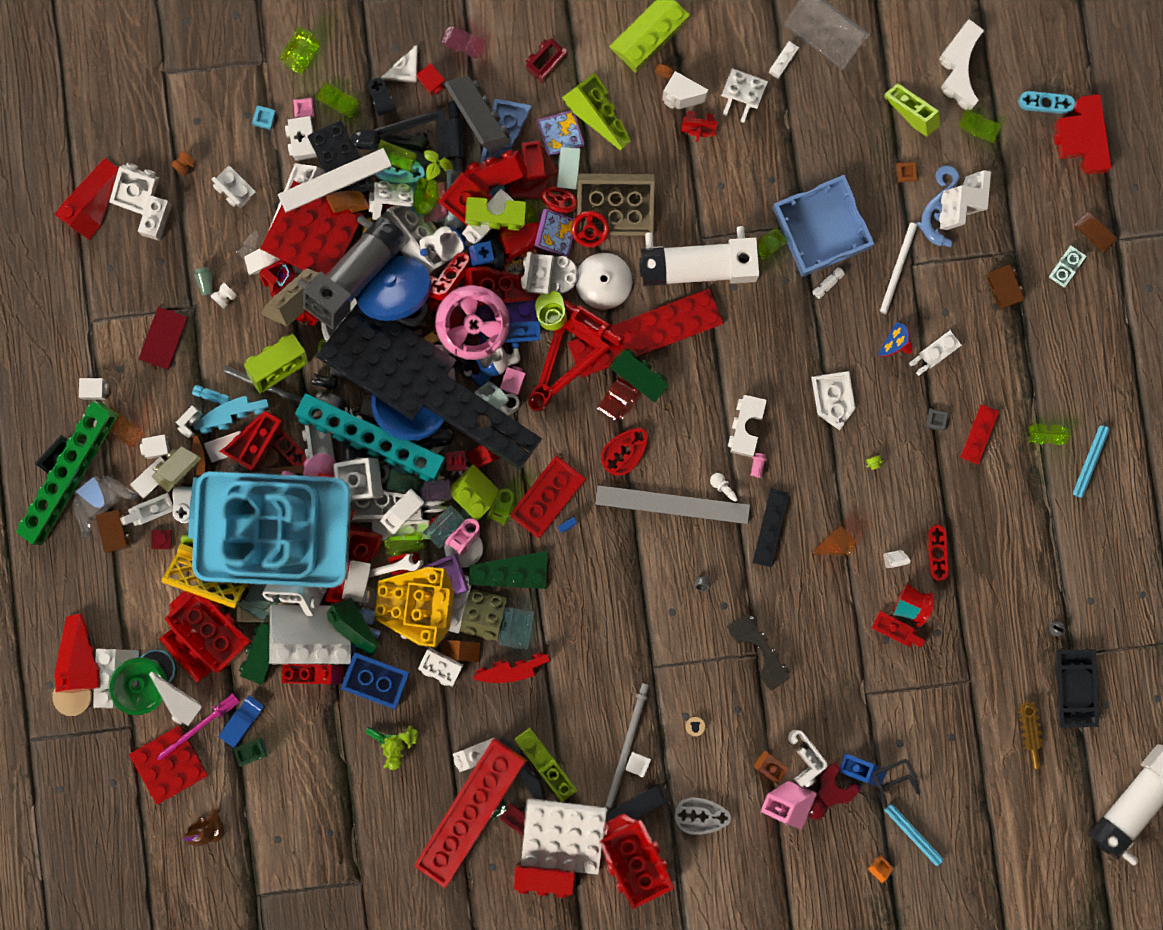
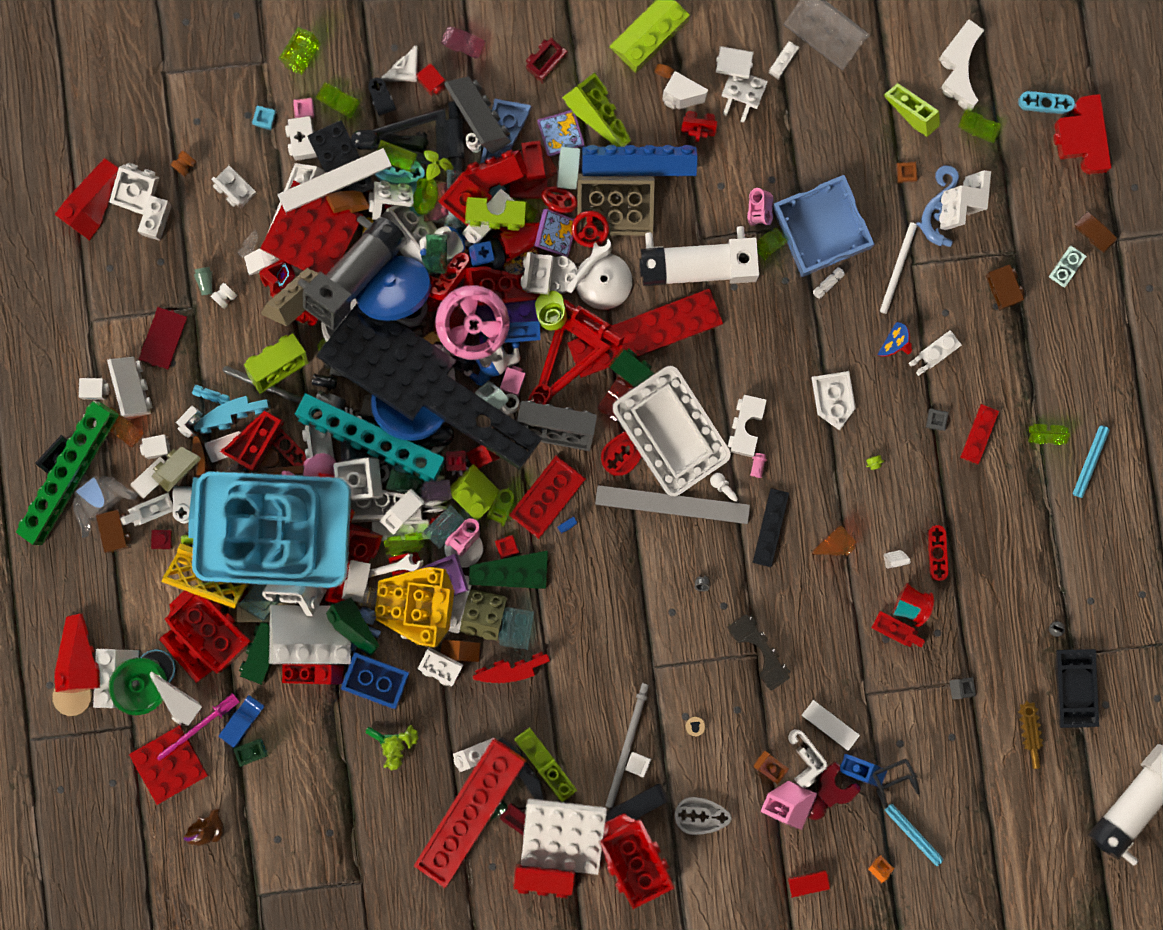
(130, 387): none -> white slope
(436, 253): none -> clear green slope
(472, 143): none -> white pin
(507, 547): none -> red tile
(558, 425): none -> dark grey slope
(597, 253): none -> white piece
(639, 161): none -> blue brick
(671, 431): none -> white wedge
(734, 62): none -> white piece
(760, 209): none -> bright pink piece
(808, 883): none -> red slope
(830, 725): none -> white tile
(962, 688): none -> dark grey slope

